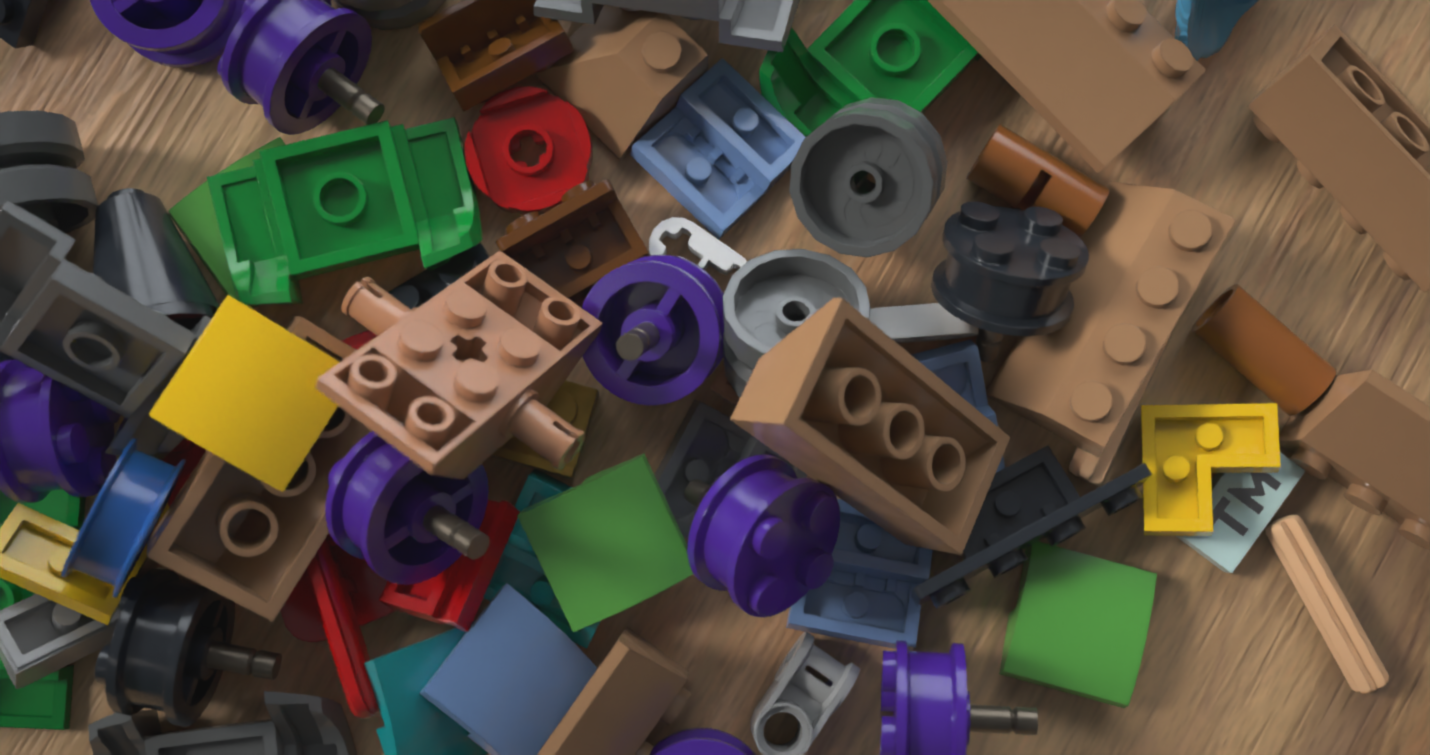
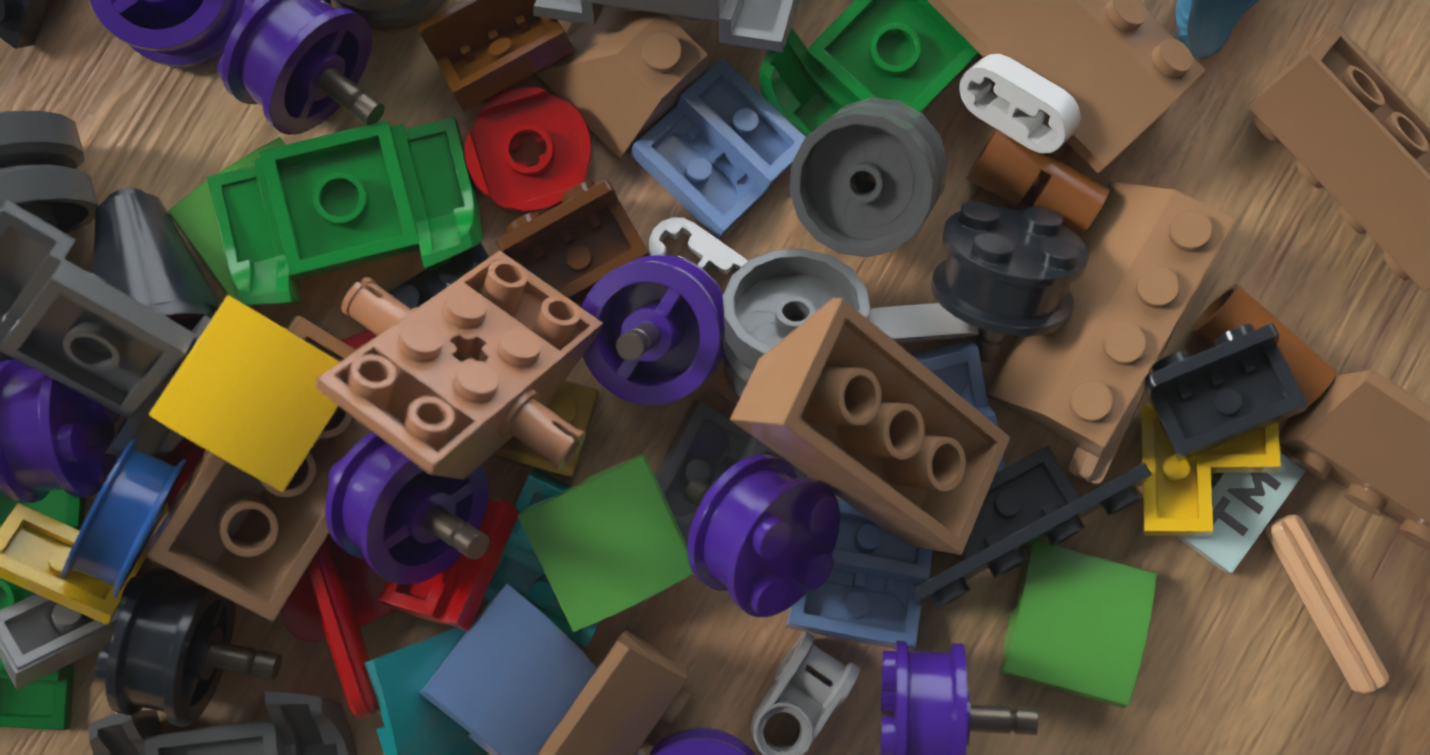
(1020, 103): none -> white beam
(1223, 390): none -> black bracket

